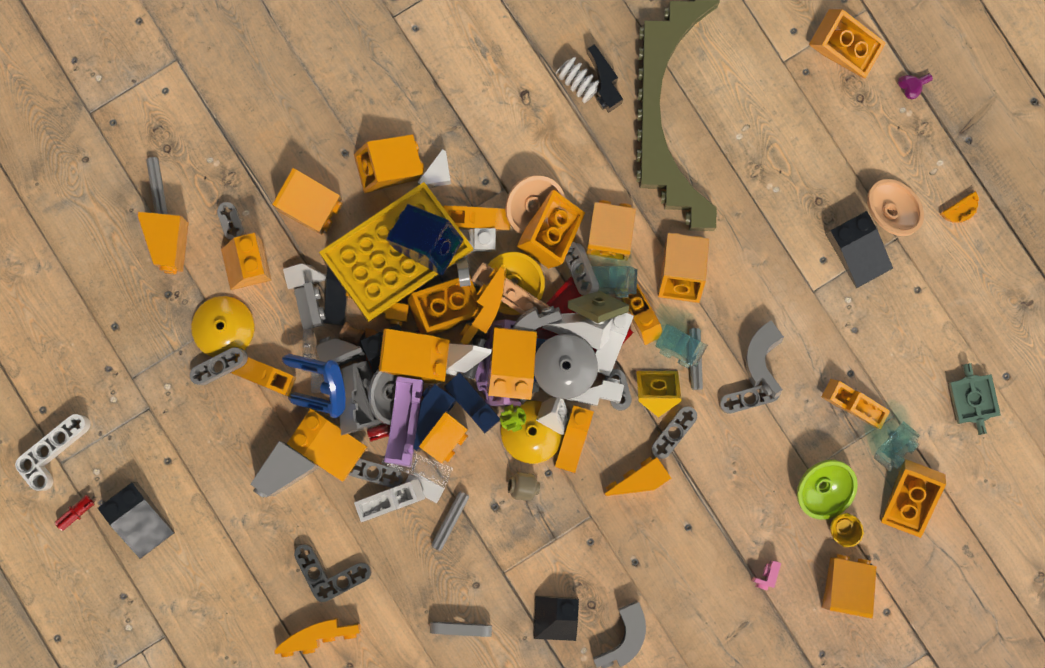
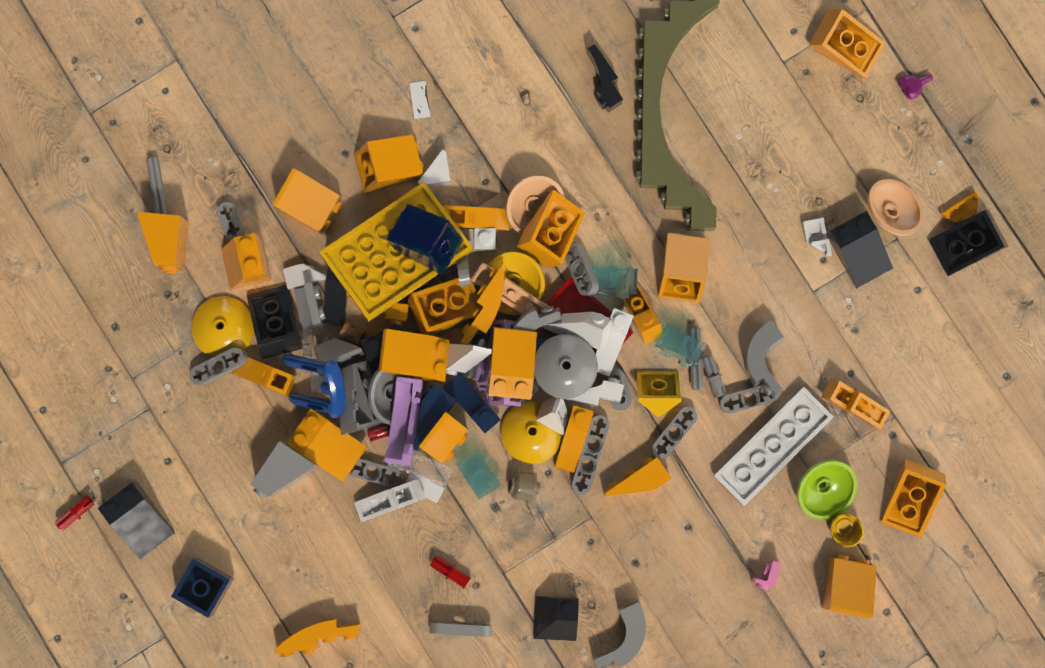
(55, 448): white beam -> none
(202, 587): none -> dark blue brick
(274, 322): none -> black slope
(323, 580): dark grey beam -> none
(419, 99): none -> white sticker
(450, 521): light grey axle -> none
(450, 571): none -> red axle
(478, 474): none -> clear light blue brick
(512, 418): lime gear -> none
(578, 79): white piece -> none
(594, 456): none -> light grey beam
(598, 306): olive plate -> none
(611, 230): light orange slope -> none
(714, 377): none -> light grey axle
(773, 446): none -> white plate
(816, 235): none -> white slope
(893, 450): clear light blue brick -> none
(968, 242): none -> black slope
(974, 399): sand green plate -> none

